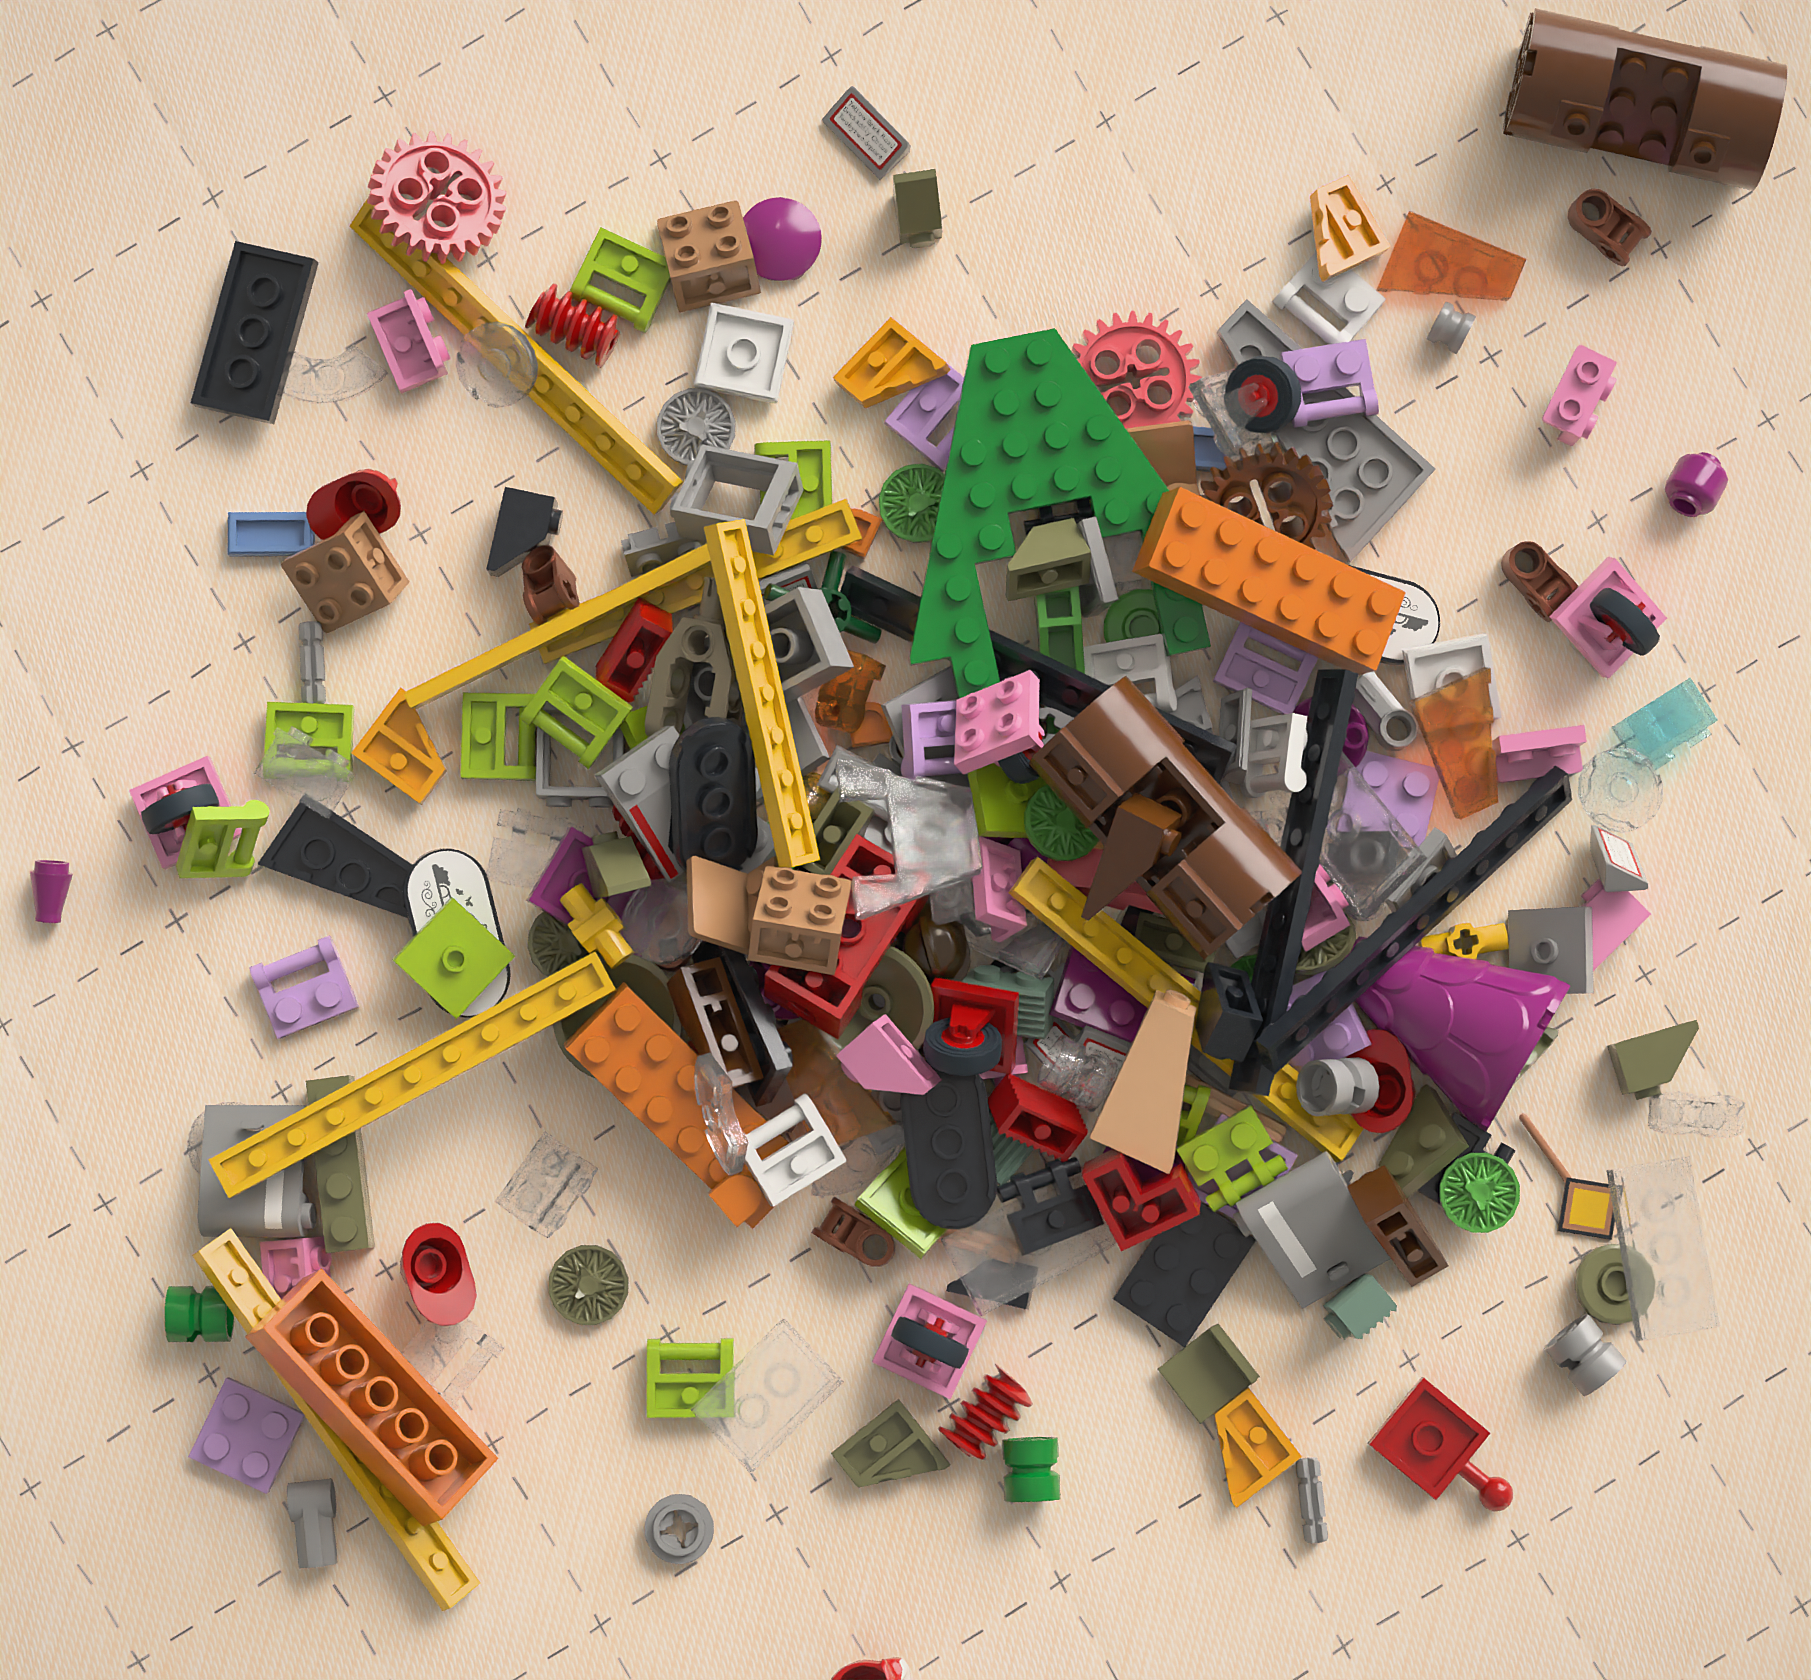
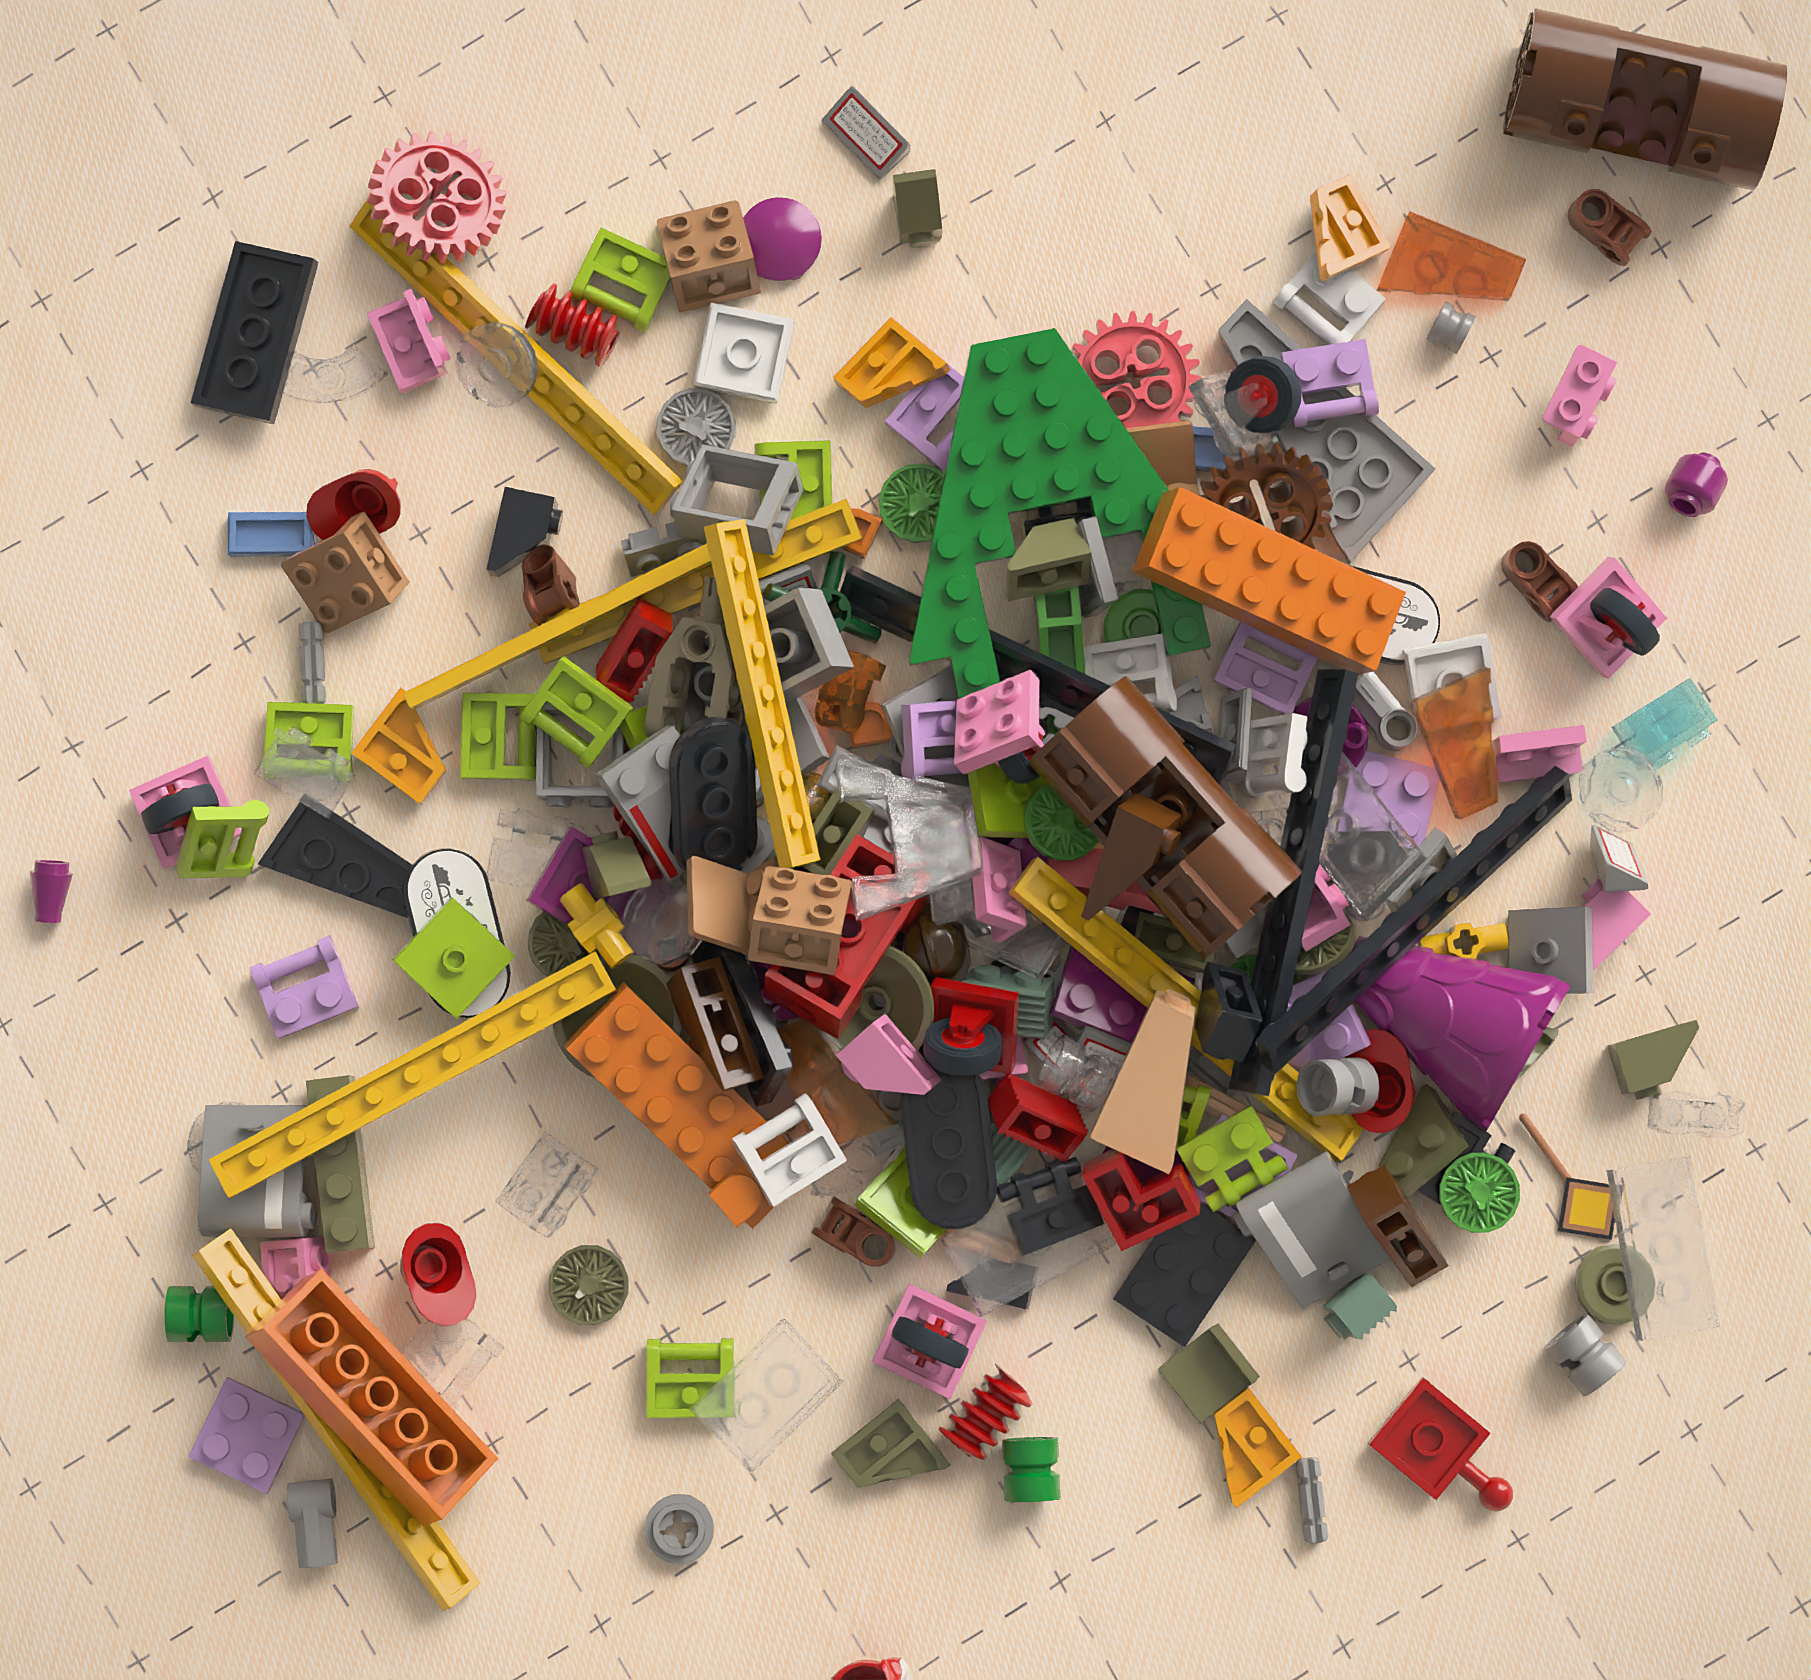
(724, 1133): clear tile -> none

